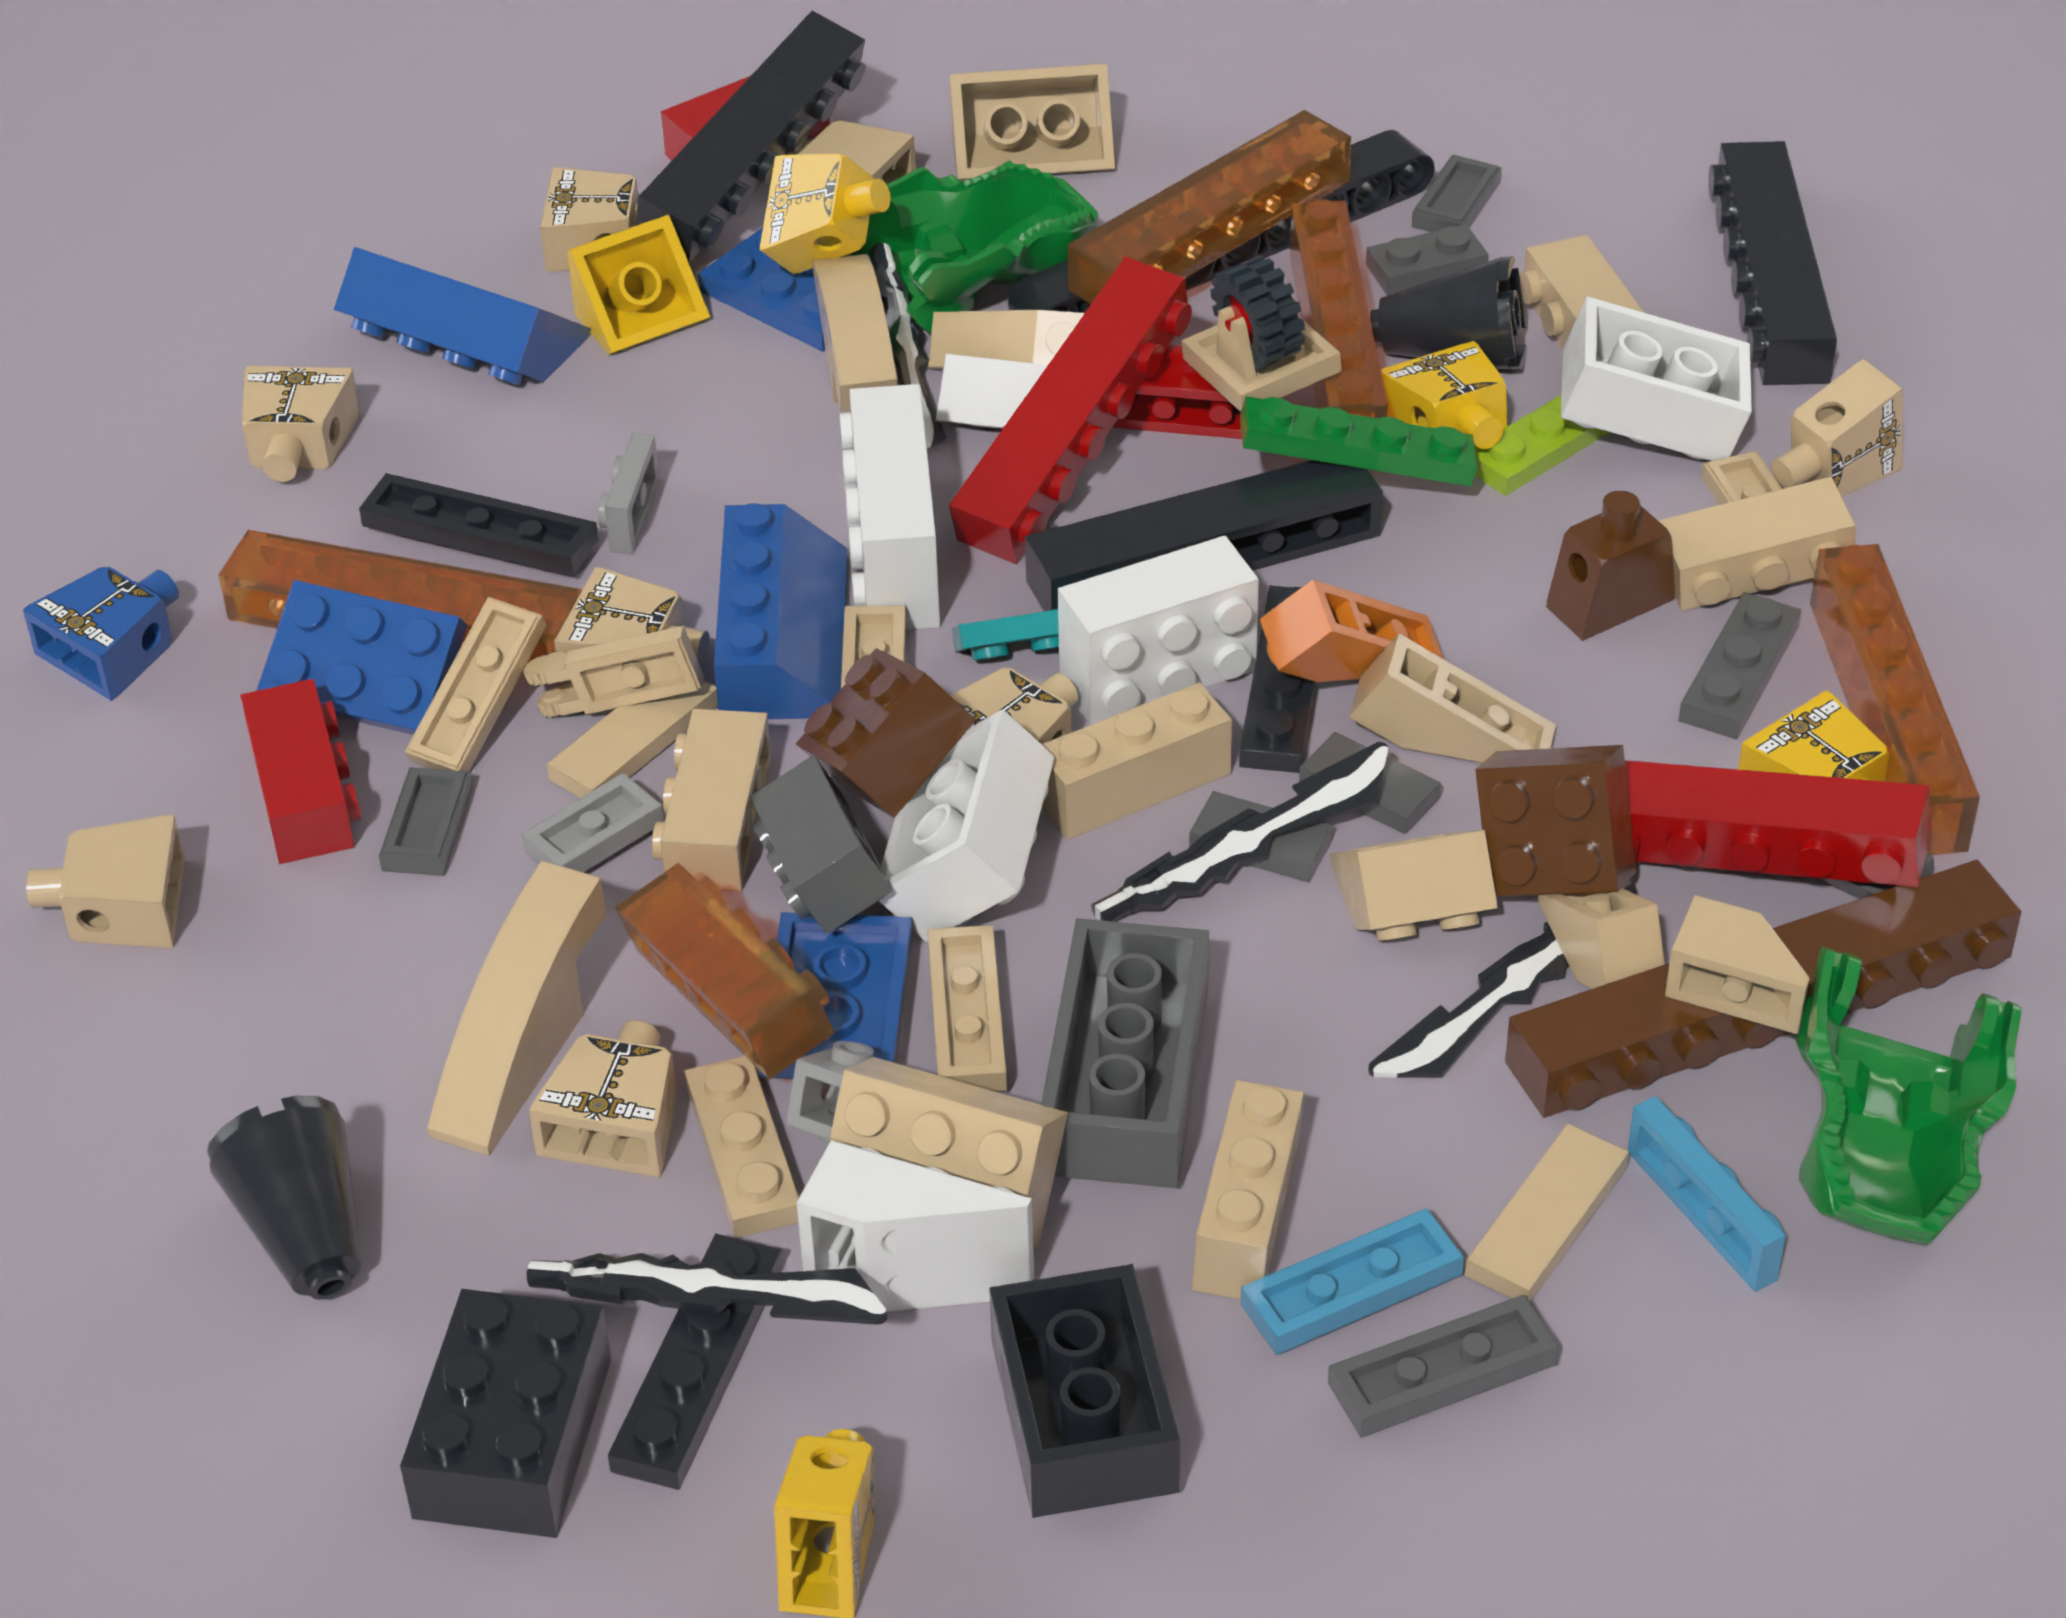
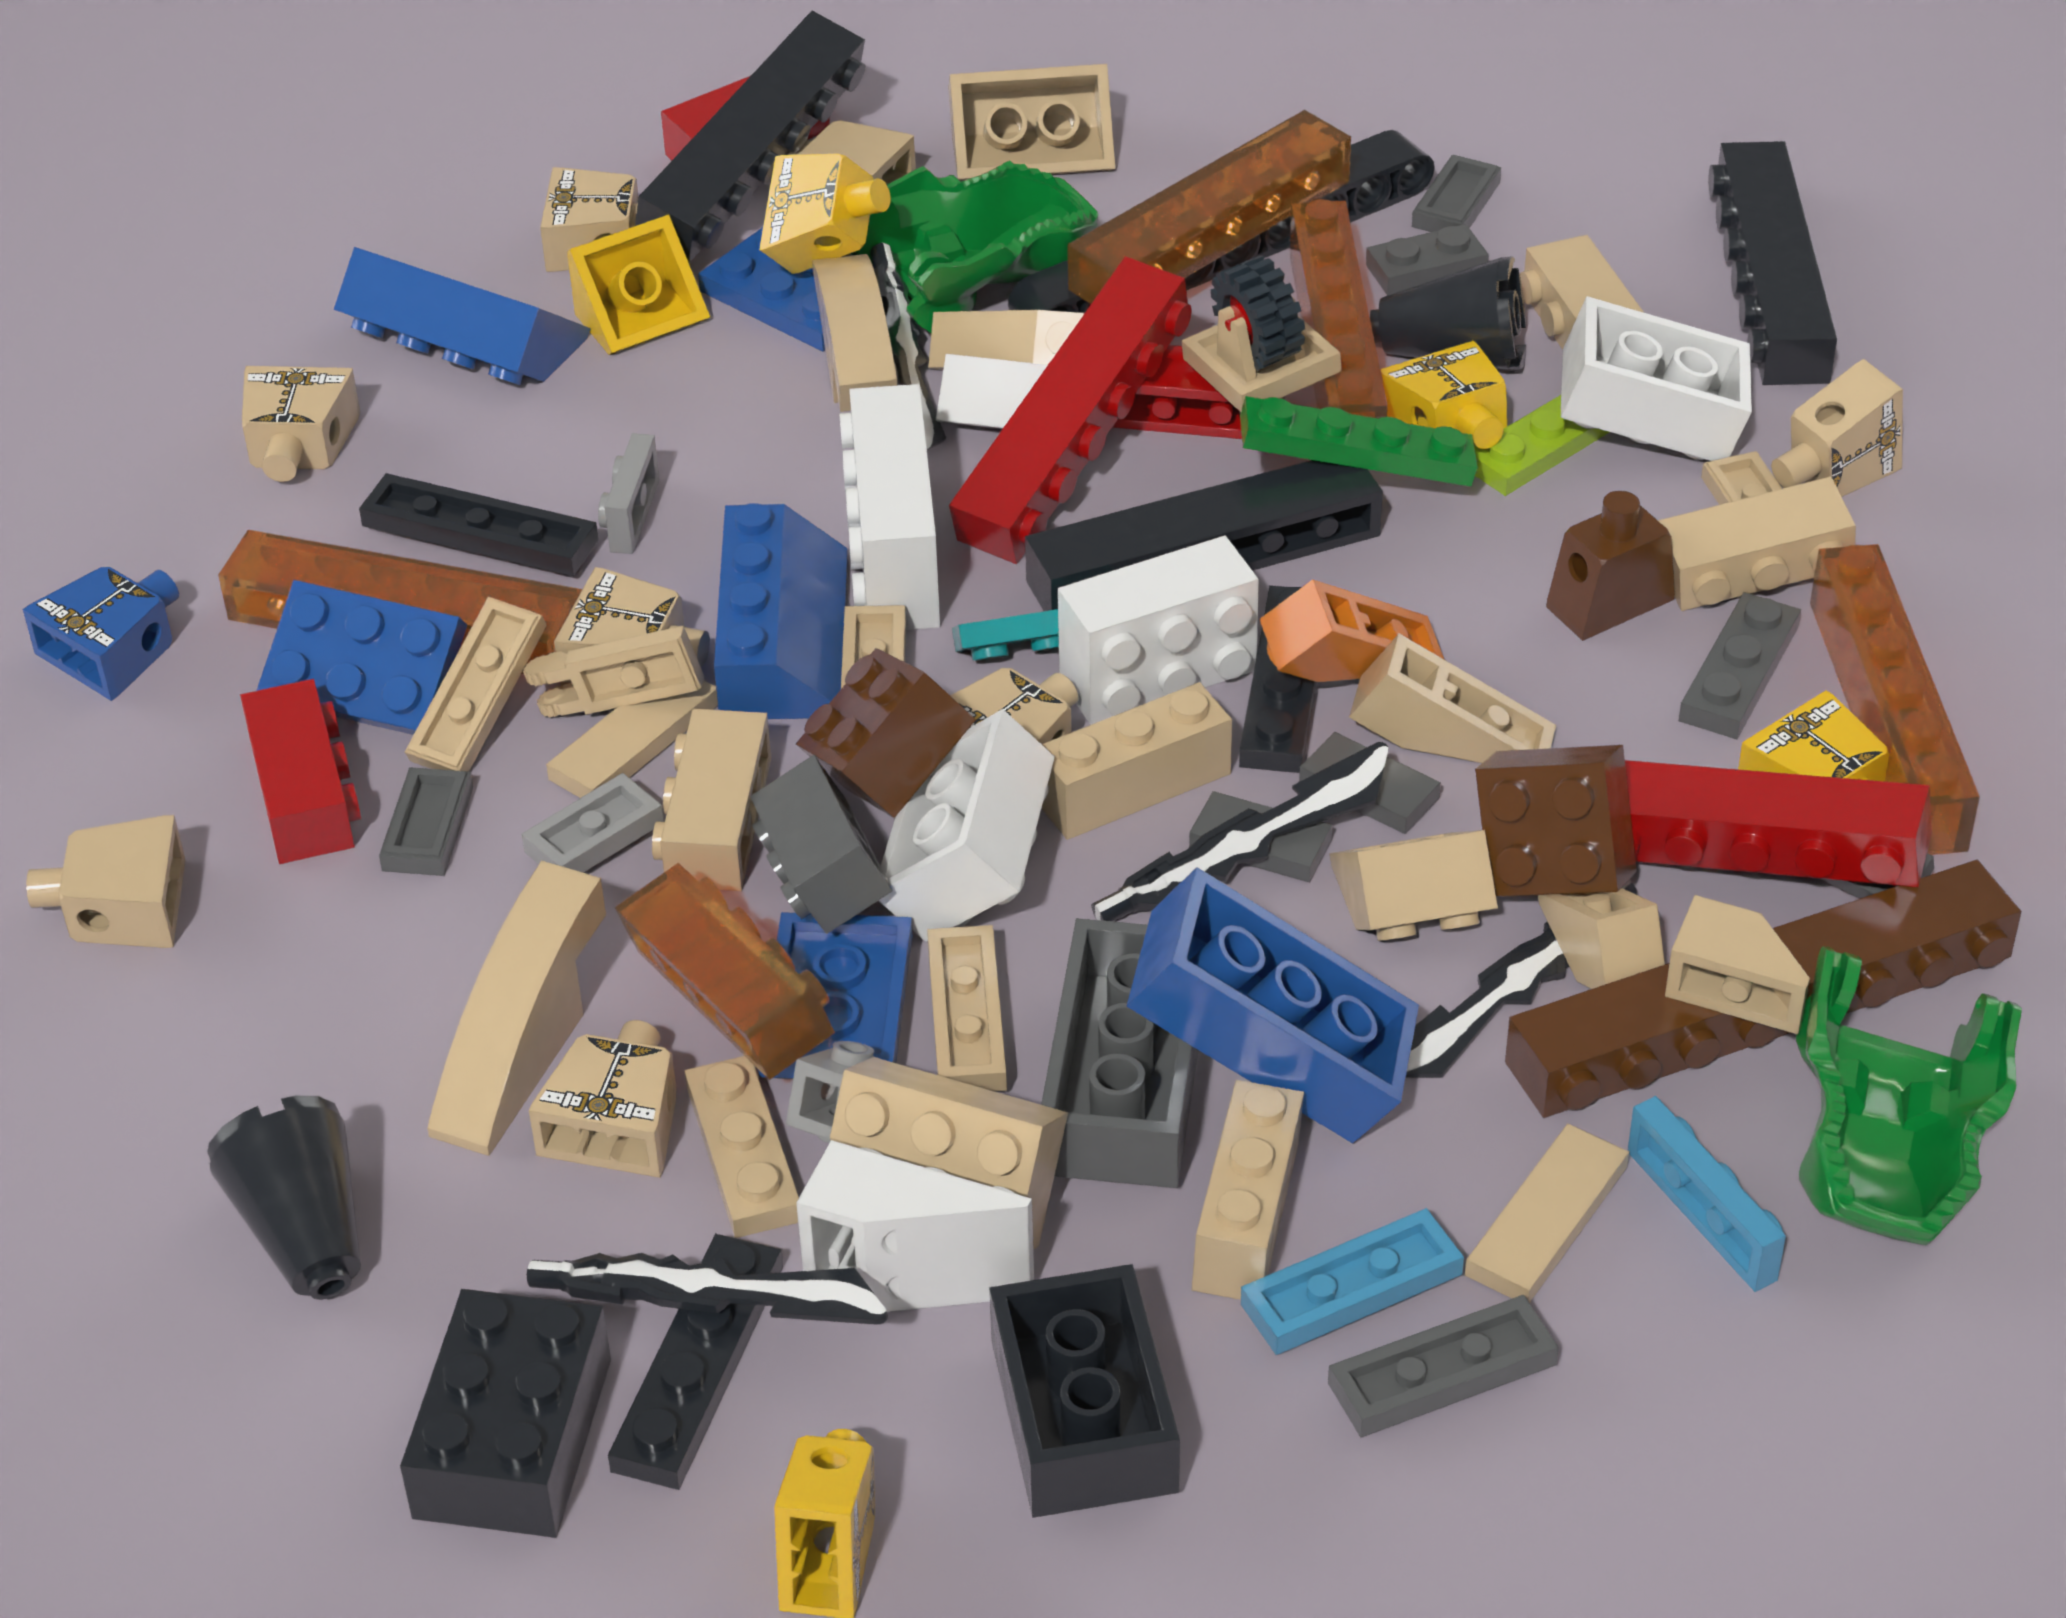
(1274, 1004): none -> blue brick

